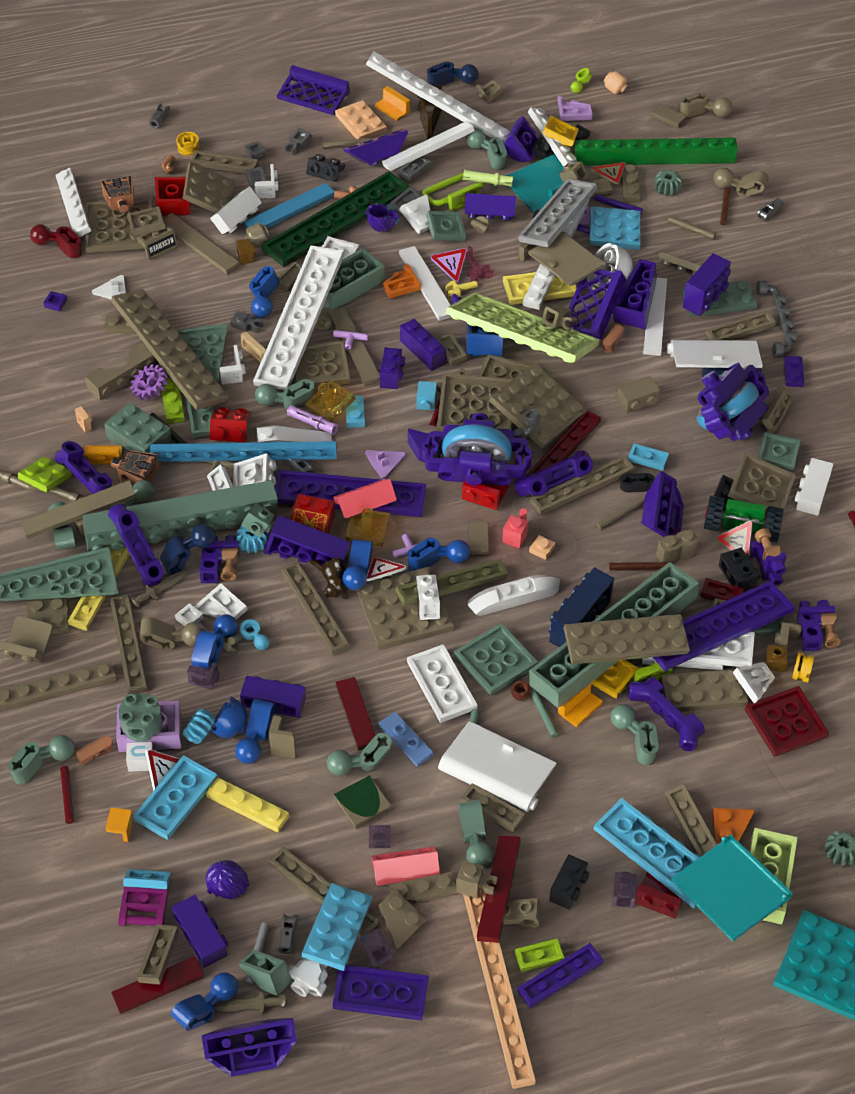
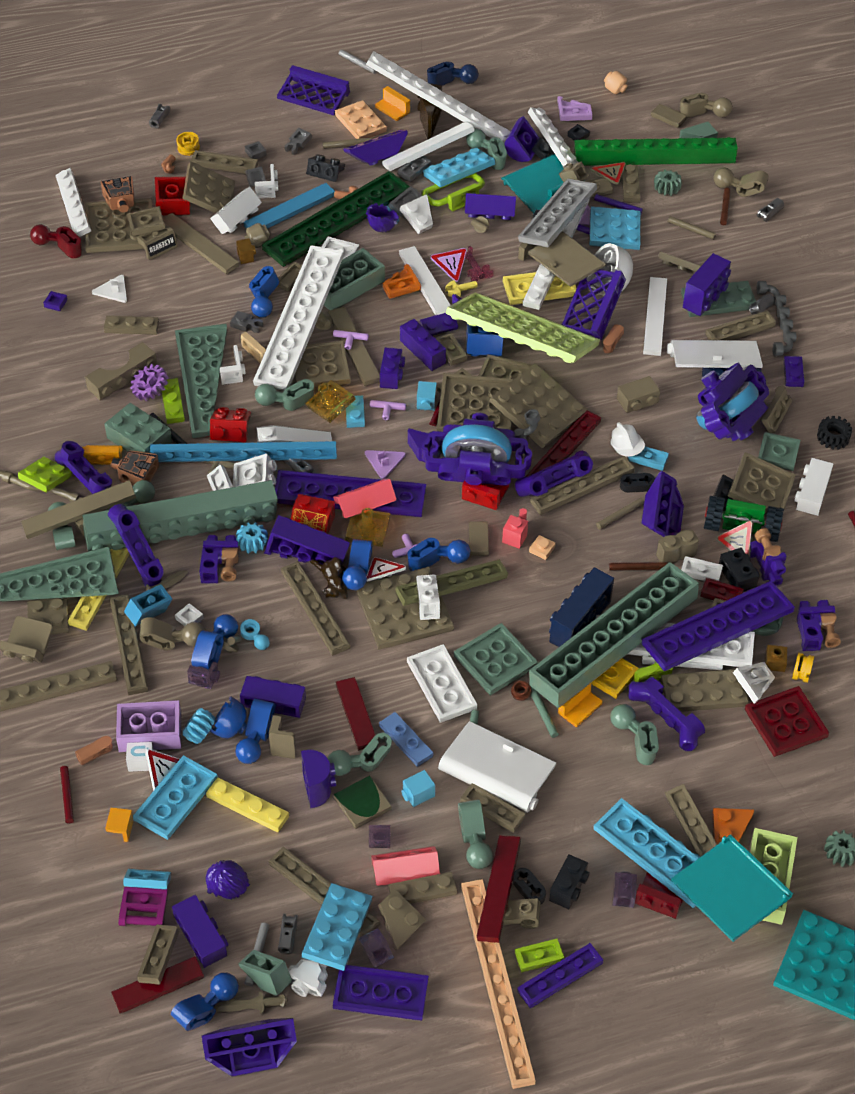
(31, 757): sand green beam -> none
(84, 419): light nougat plate -> none
(140, 717): sand green brick -> none
(148, 604): none -> dark azure brick
(170, 349): dark tan plate -> none
(178, 550): dark blue beam -> none
(221, 602): white wing -> none
(258, 520): sand green brick -> none
(318, 422): lavender pin -> none
(318, 776): none -> dark purple brick
(361, 63): none -> light grey bar
(387, 407): none -> lavender piece
(418, 788): none -> medium azure brick
(439, 324): none -> dark purple plate
(446, 226): sand green plate -> none
(458, 167): none -> medium azure plate
(471, 880): dark tan brick -> none
(488, 178): yellowish green pin -> none
(489, 91): dark tan bracket -> none
(513, 594): white brick -> none
(531, 883): none -> black beam
(558, 317): dark tan brick -> none
(560, 131): yellow plate -> none
(583, 76): lime plate -> none
(626, 639): dark tan plate -> none
(627, 440): none -> white piece
(636, 297): dark purple wedge -> none
(701, 569): none -> white plate
(702, 130): none -> sand green slope
(761, 304): none -> flat silver bar
(787, 630): dark tan bracket -> none
(834, 425): none -> black tyre

